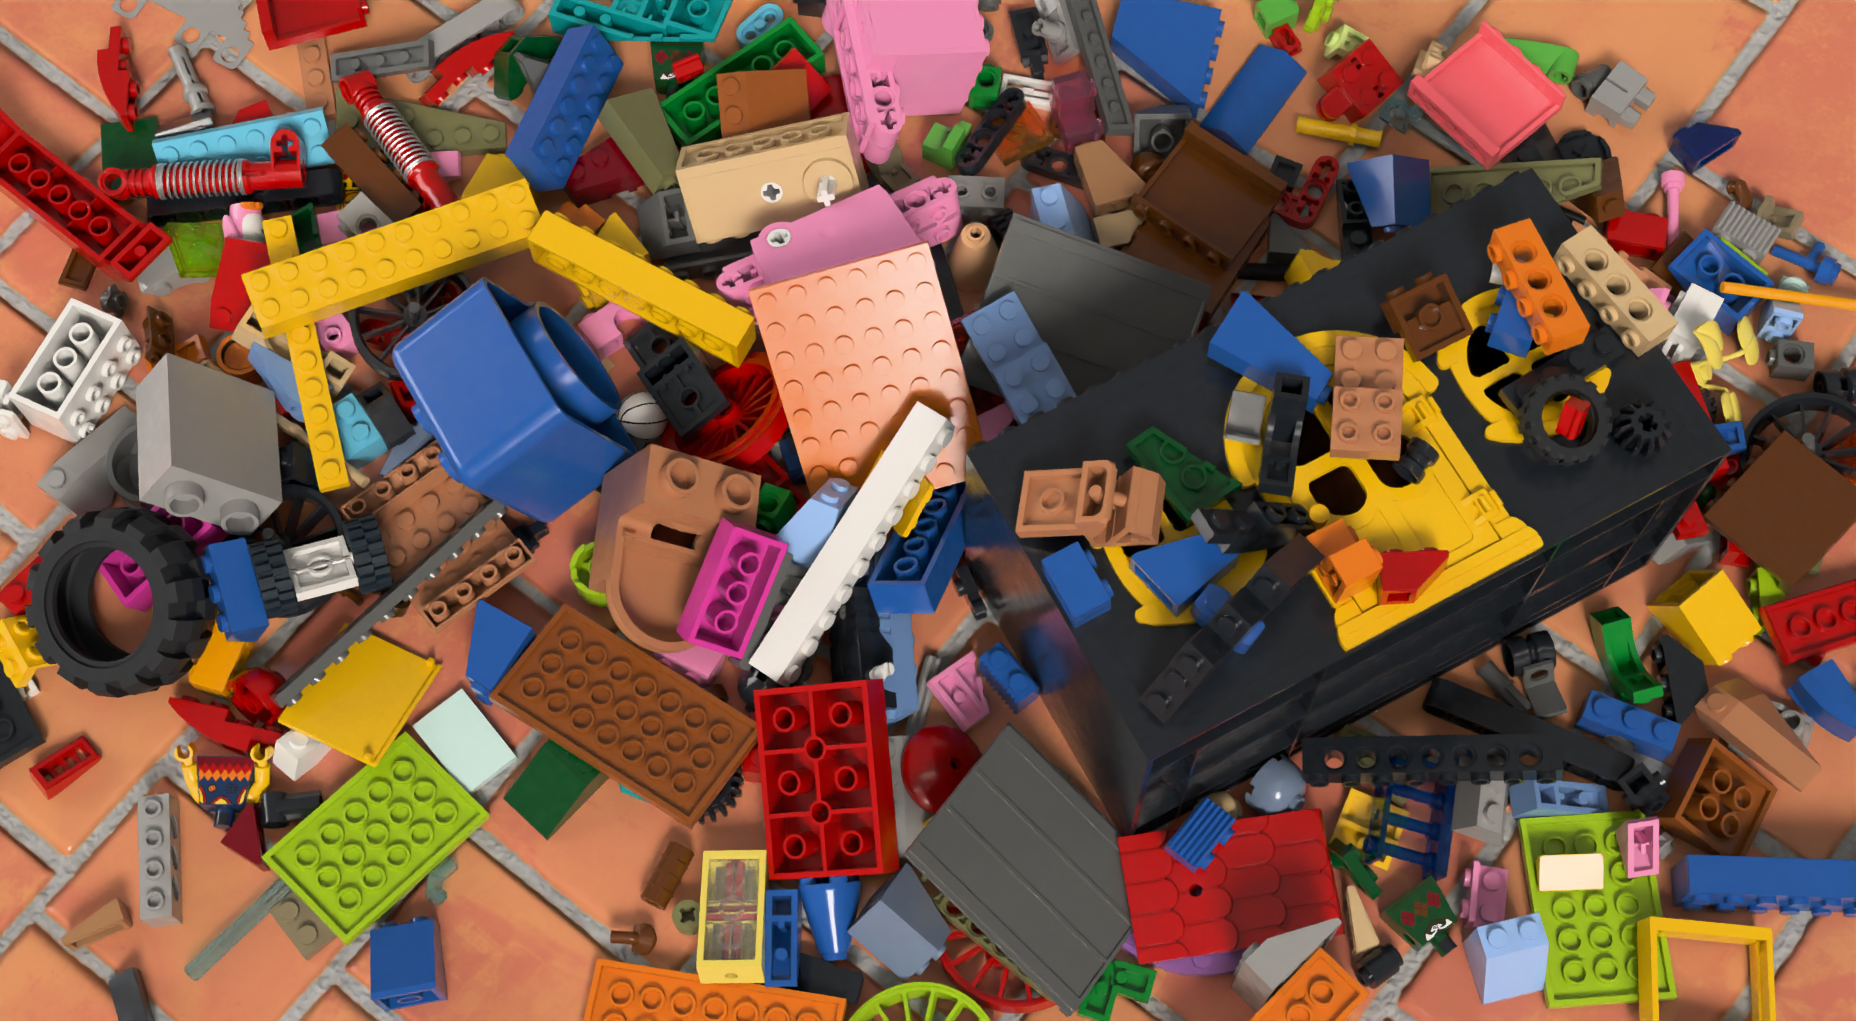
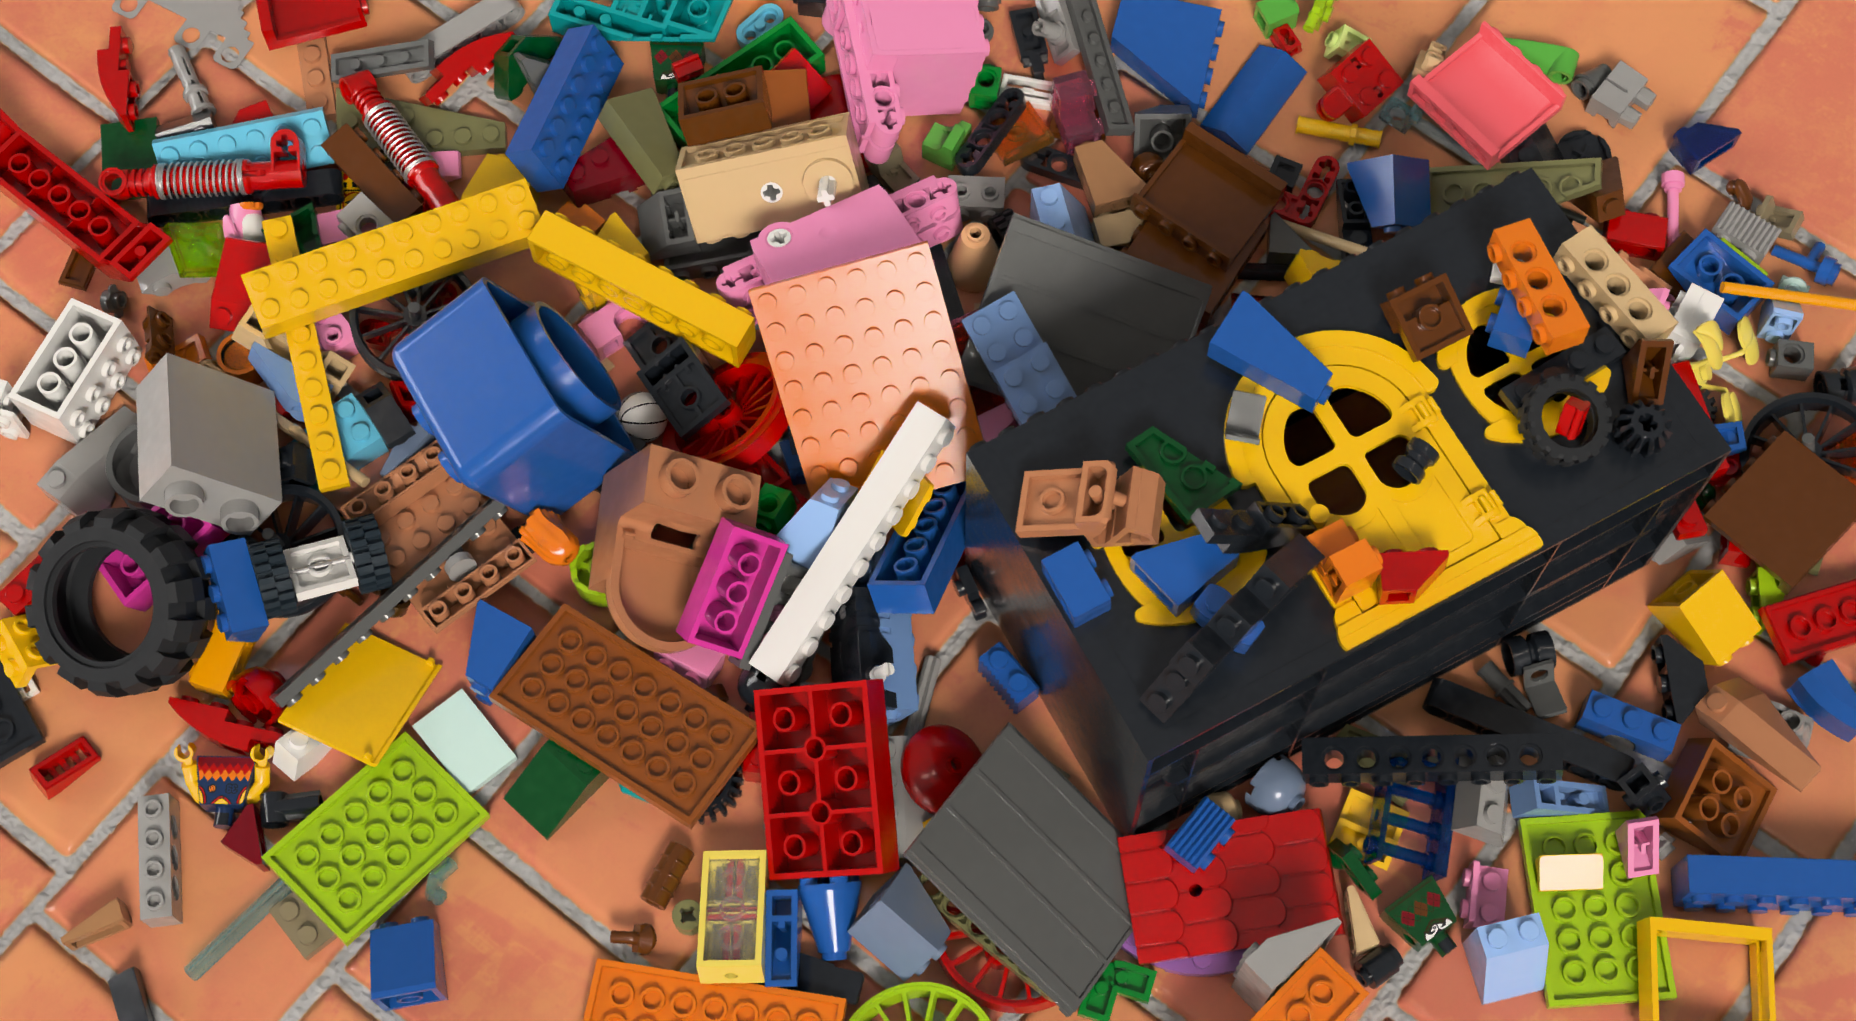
(460, 565): none -> light grey tile
(549, 537): none -> orange piece
(724, 106): none -> reddish brown slope
(961, 692): bright pink wing -> none
(1283, 434): black arch -> none
(1327, 239): none -> tan bar
(1367, 398): nougat piece -> none
(1620, 659): green arch -> none
(1647, 370): none -> reddish brown slope

